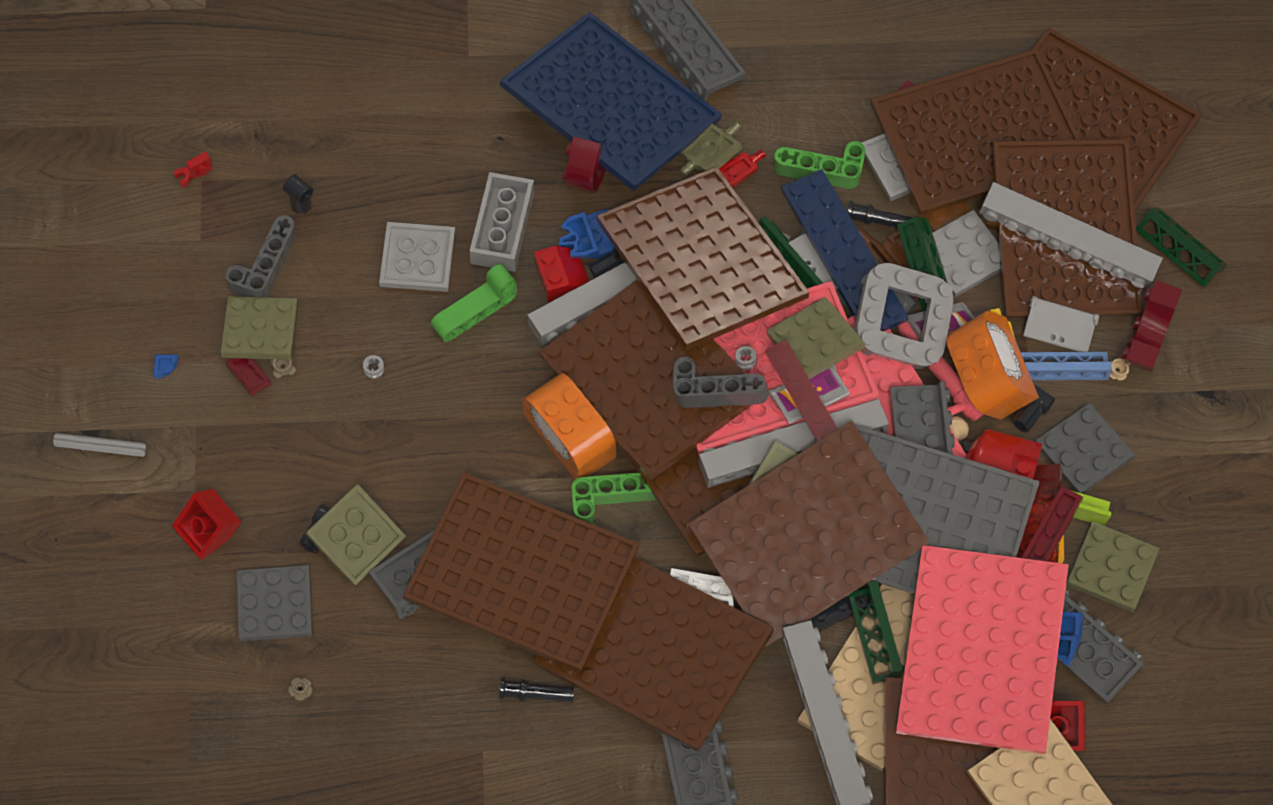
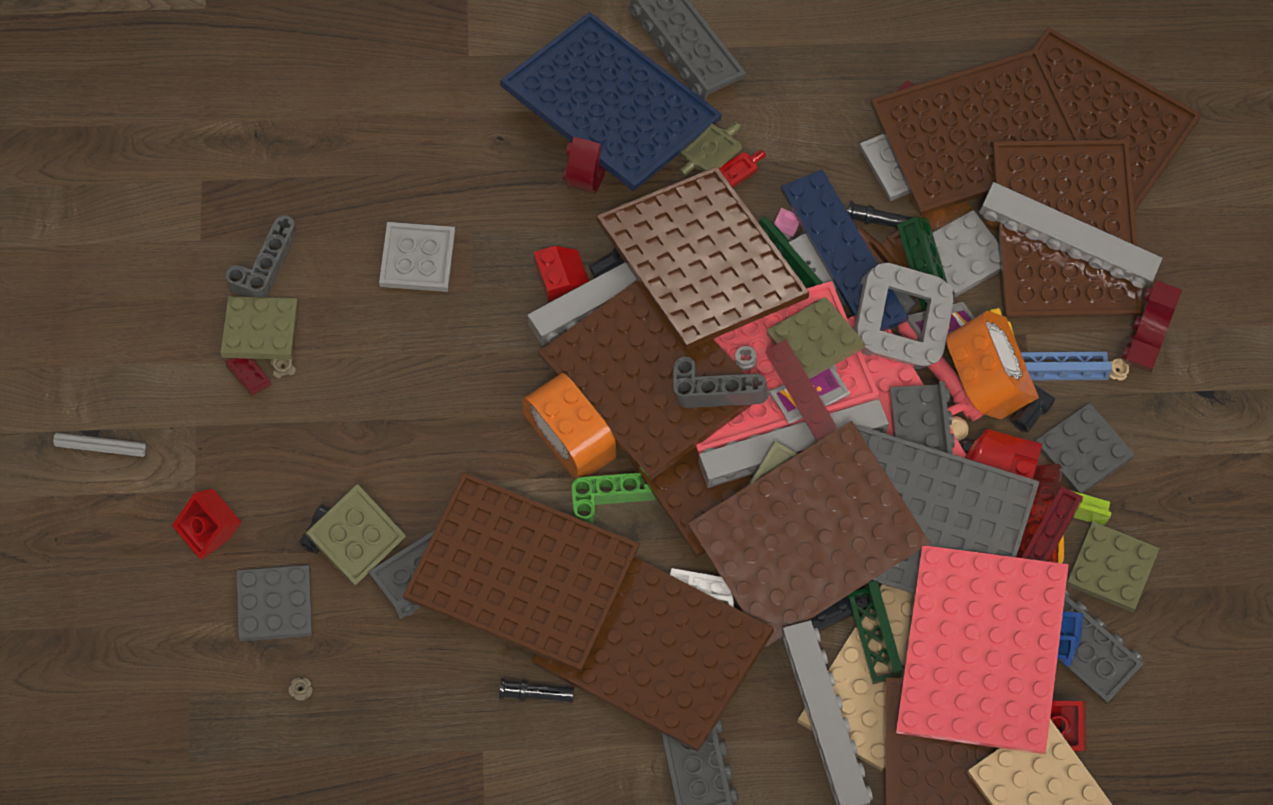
(164, 365): blue tile -> none
(195, 167): red plate -> none
(299, 194): black piece -> none
(371, 373): light grey bush -> none
(477, 305): bright green beam -> none
(502, 221): light grey brick -> none
(585, 237): blue plate -> none
(787, 222): none -> bright pink plate
(839, 166): bright green beam -> none
(1052, 321): light grey door -> none
(1188, 242): dark green fence -> none

